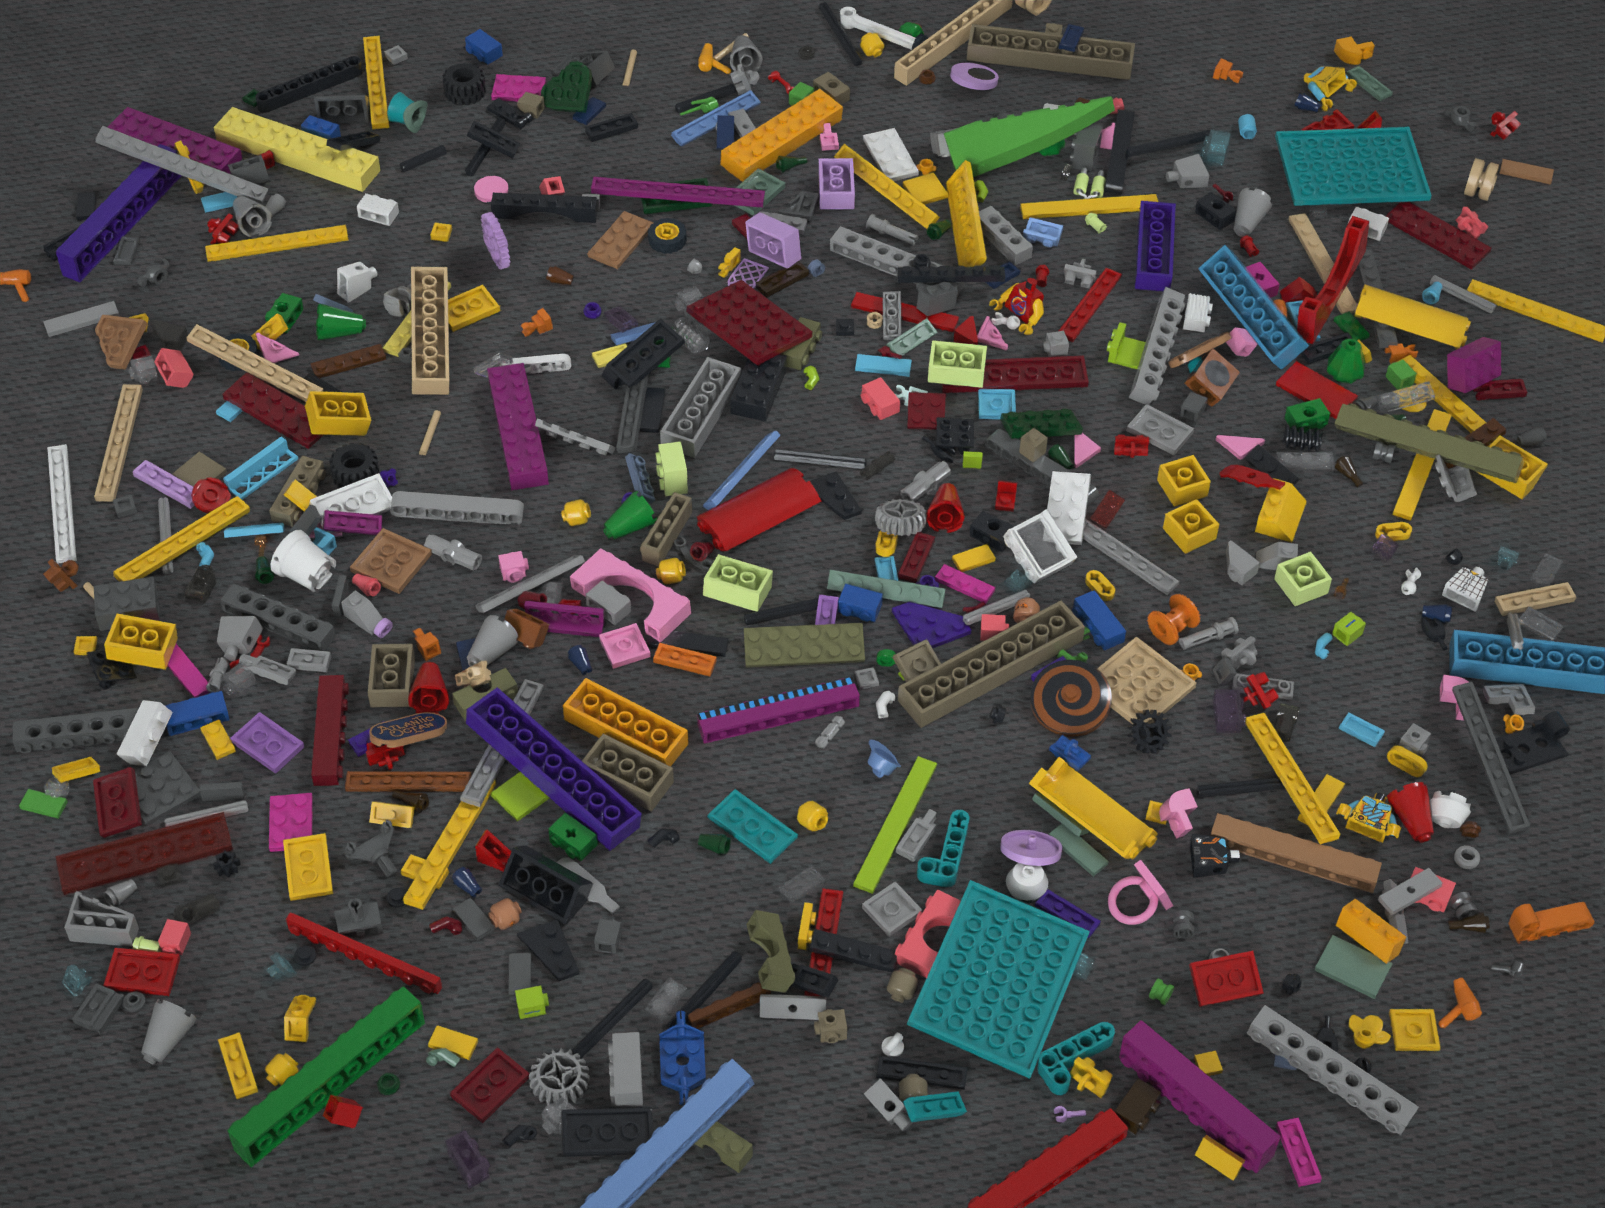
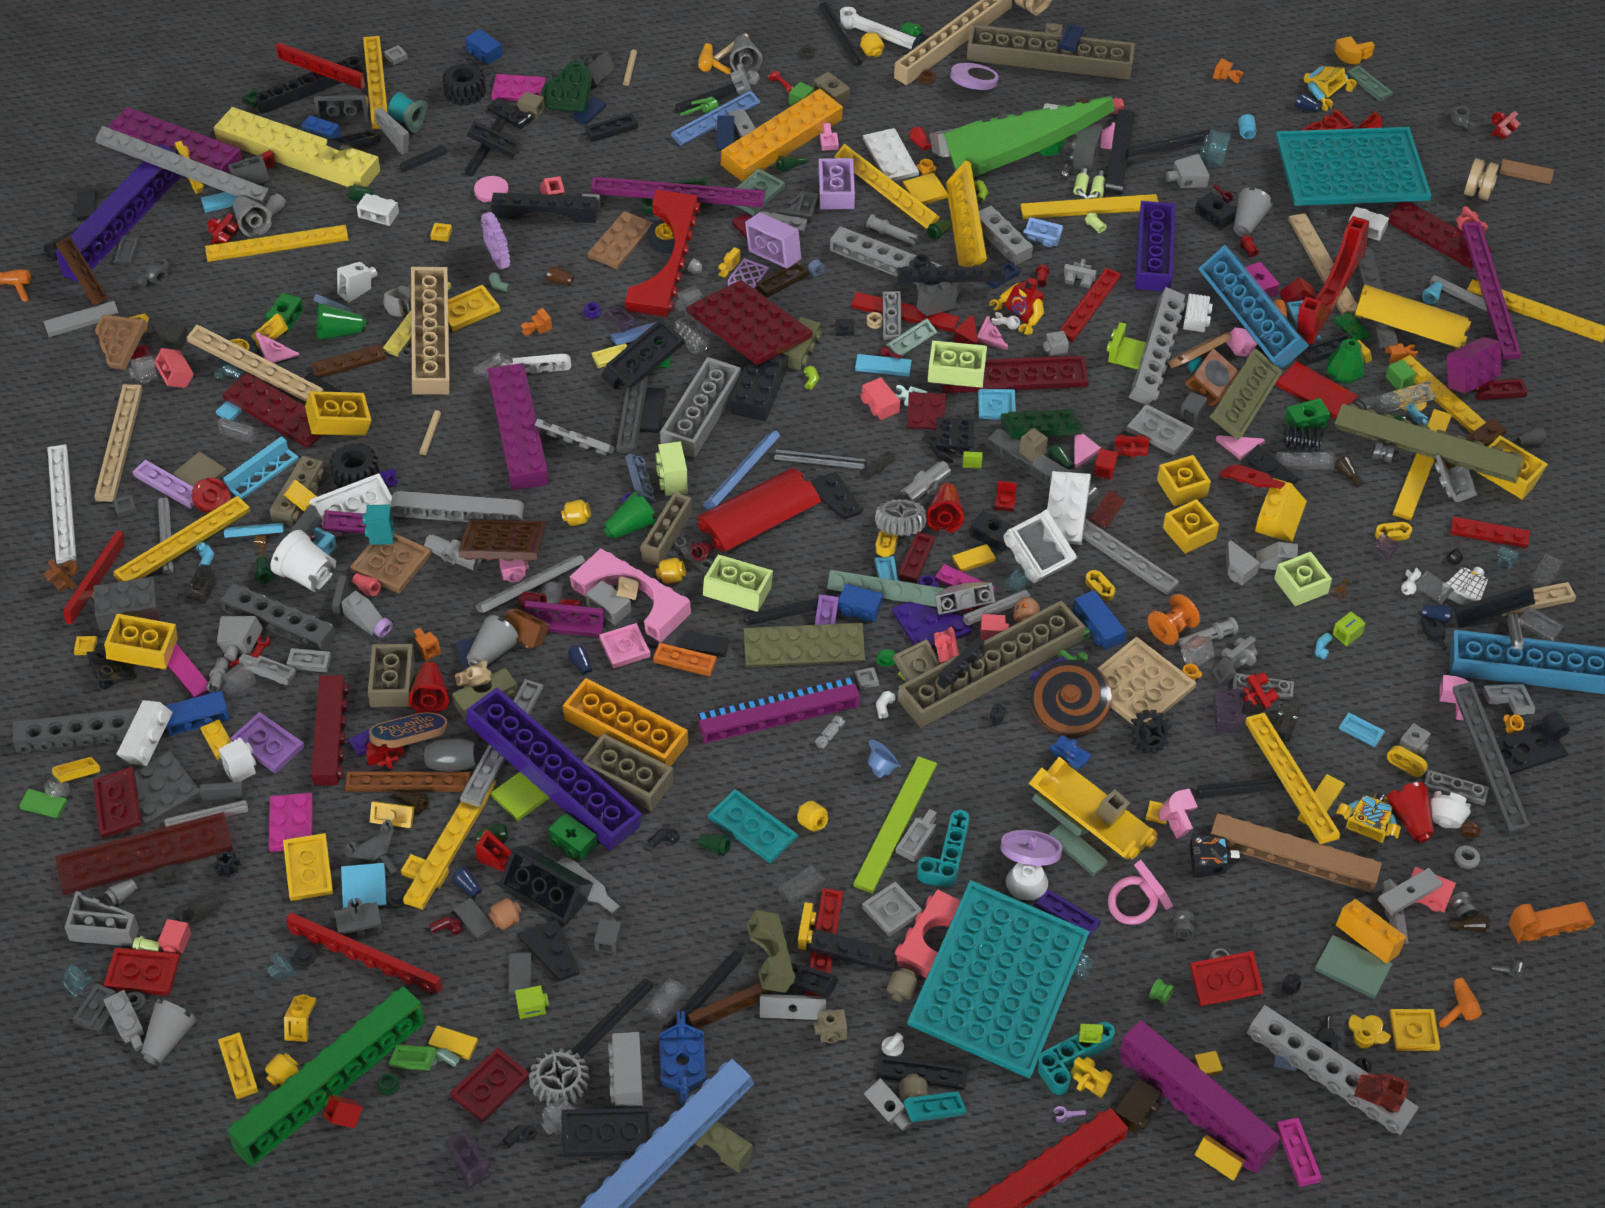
(81, 270): none -> reddish brown plate
(94, 577): none -> red tile
(125, 1019): none -> light grey hinge
(227, 370): none -> clear light blue arm
(236, 430): none -> clear tile
(238, 760): none -> white brick
(320, 66): none -> red tile
(357, 192): none -> dark green cone
(365, 883): none -> medium azure tile
(379, 524): none -> teal brick
(393, 130): none -> light grey wing
(413, 1057): none -> bright green tile
(451, 755): none -> dark grey piece
(495, 281): none -> sand green arm
(498, 830): none -> dark green cone
(502, 539): none -> reddish brown plate
(627, 588): none -> tan bracket
(657, 293): none -> red arch
(920, 138): none -> red cone
(946, 645): none -> coral hips
(961, 663): none -> black plate
(964, 596): none -> light grey slope
(1090, 1033): none -> lime tile
(1105, 464): none -> red brick
(1112, 807): none -> dark tan brick
(1197, 650): none -> clear brick
(1246, 394): none -> olive plate
(1382, 1090): none -> clear red slope
(1417, 416): none -> medium azure arm
(1434, 587): none -> clear tile
(1446, 784): none -> light grey tile
(1490, 532): none -> red plate
(1491, 290): none -> magenta plate
(1494, 605): none -> black plate

